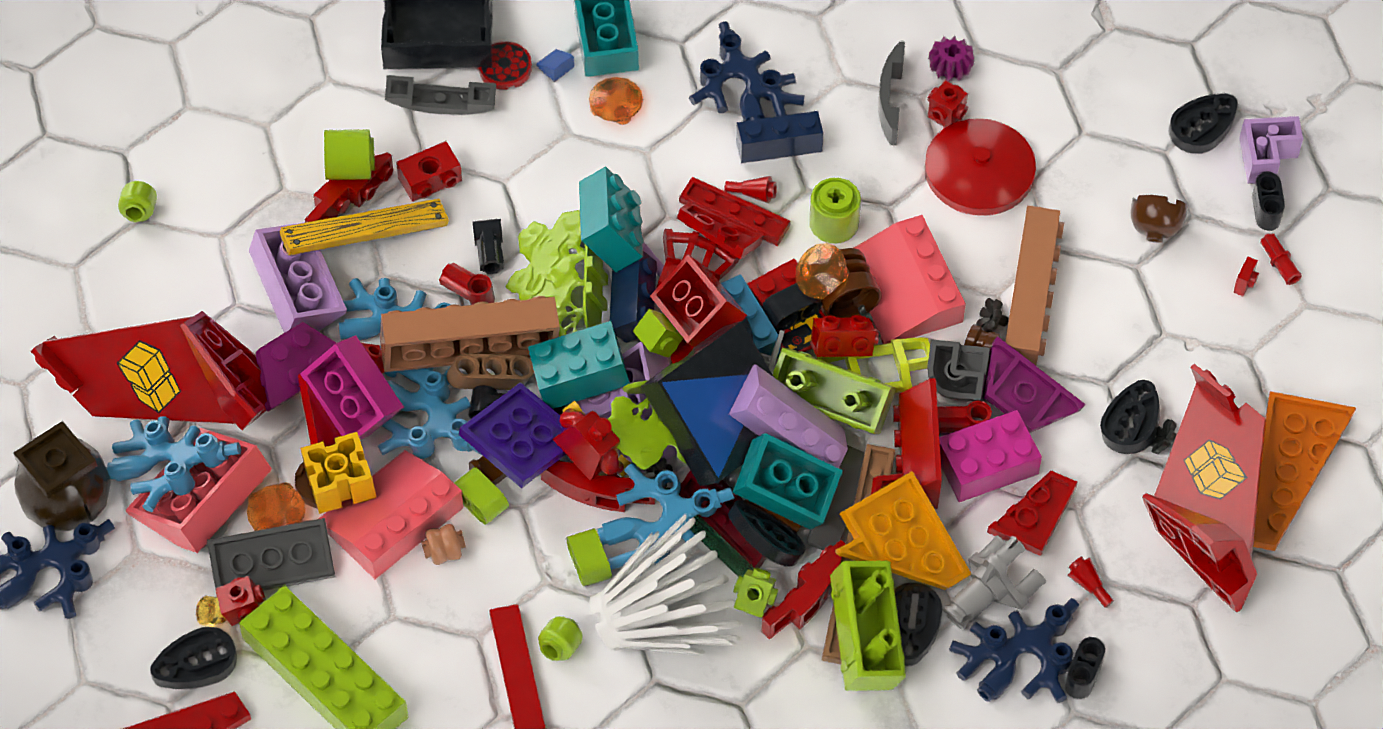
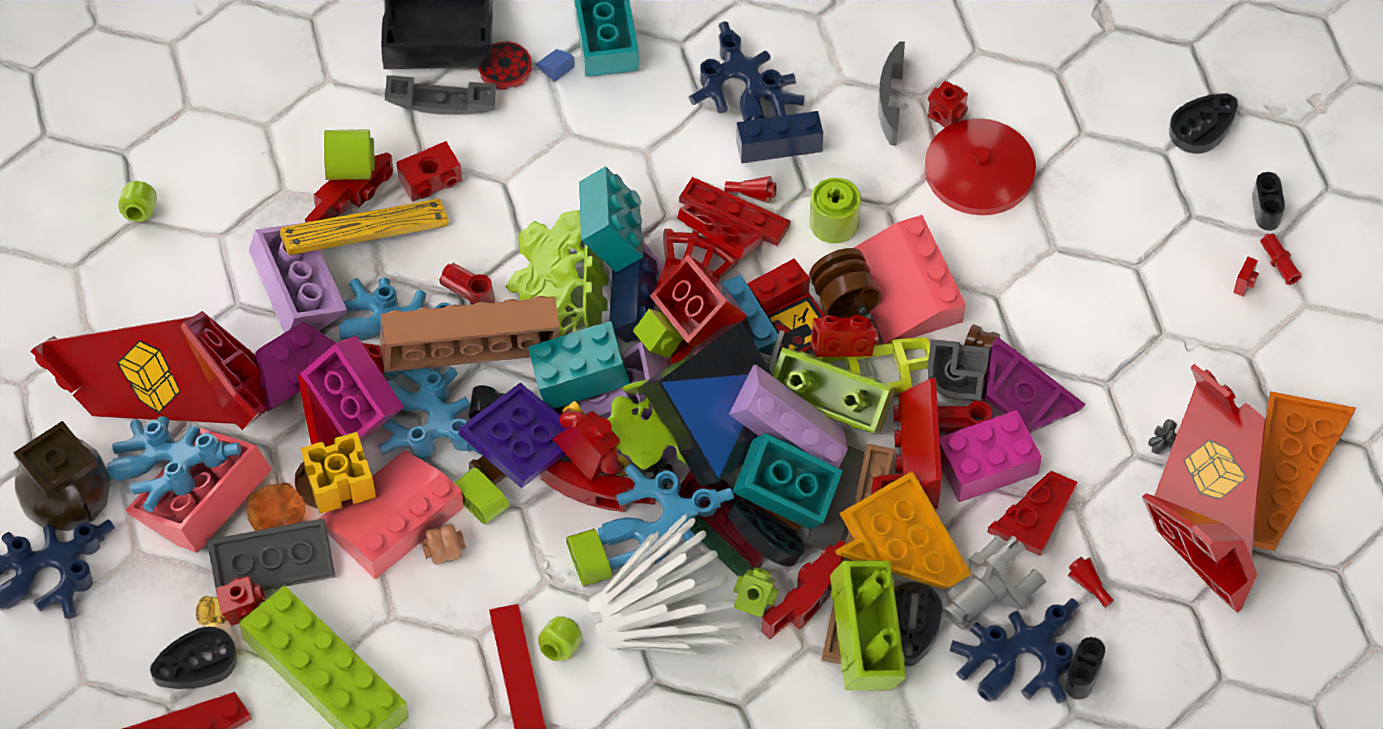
(488, 242): black piece -> none
(502, 365): medium nougat beam -> none
(615, 100): clear orange dish -> none
(790, 307): black beam -> none
(821, 270): clear orange dish -> none
(951, 58): magenta gear -> none
(992, 315): pearl dark grey plant -> none
(1032, 282): nougat brick -> none
(1125, 406): black piece -> none
(1157, 217): reddish brown cylinder -> none
(1267, 141): lavender brick -> none

